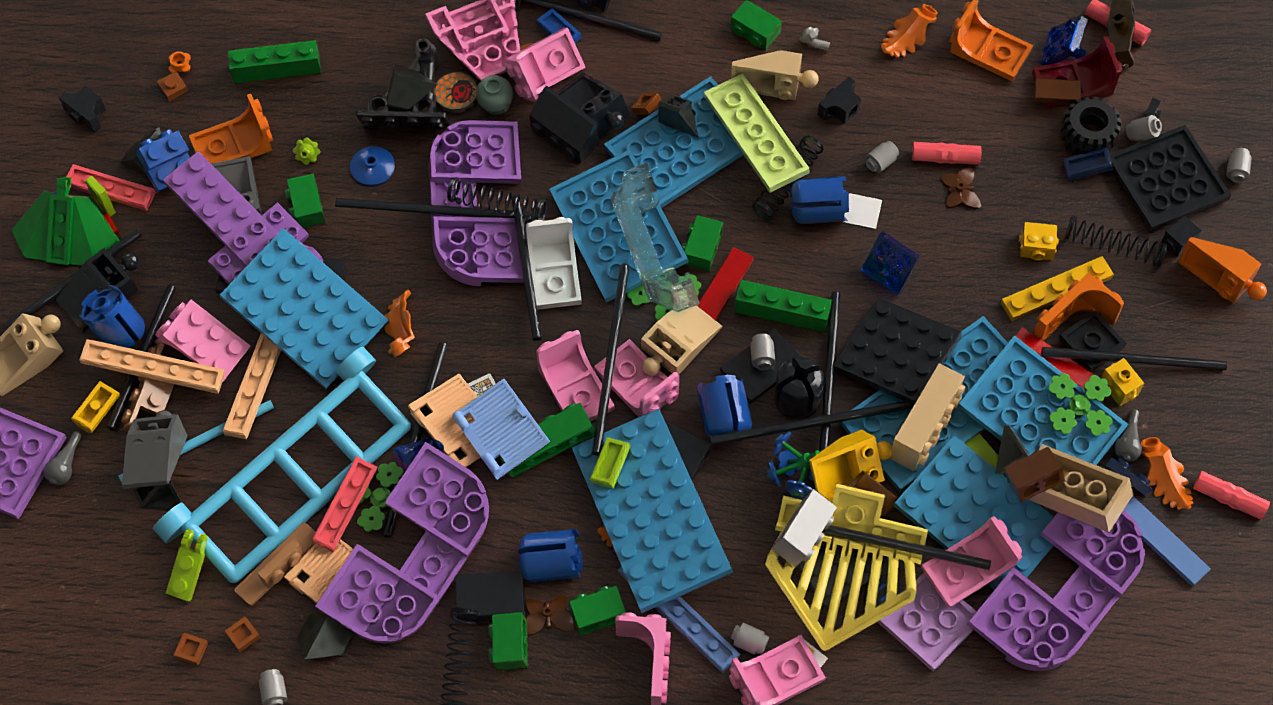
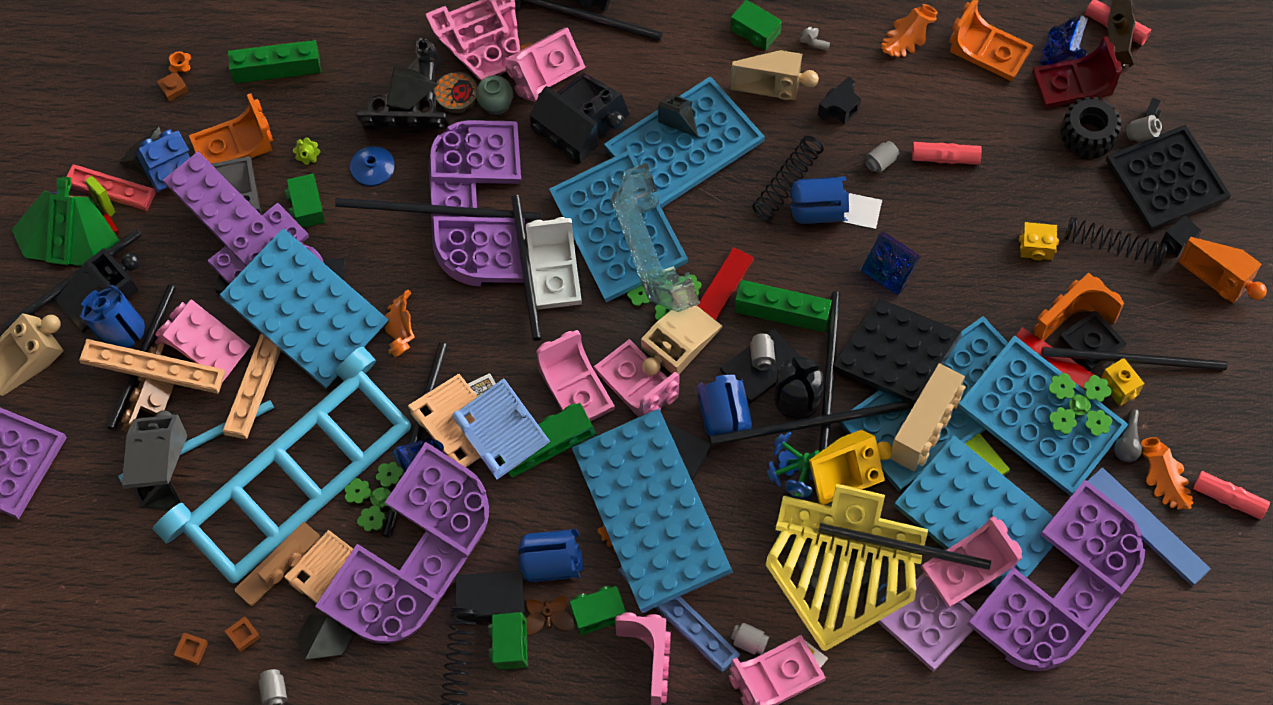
(59, 469): dark grey piece -> none
(84, 107): black brick -> none
(95, 407): yellow brick -> none
(187, 566): lime hinge -> none
(344, 504): coral tile -> none
(492, 190): black piece -> none
(553, 22): blue tile -> none
(610, 360): black piece -> none
(610, 462): lime tile -> none
(646, 104): dark orange plate -> none
(703, 242): green brick -> none
(756, 133): yellowish green plate -> none
(805, 529): brick -> none
(867, 483): reddish brown tile -> none
(960, 188): reddish brown piece -> none
(1010, 449): pearl dark grey slope -> none
(1034, 474): reddish brown hinge -> none
(1046, 292): yellow plate -> none
(1057, 91): reddish brown tile -> none
(1088, 164): dark blue tile -> none
(1088, 492): tan brick -> none
(1139, 482): dark blue plate -> none
(1239, 165): light grey brick -> none

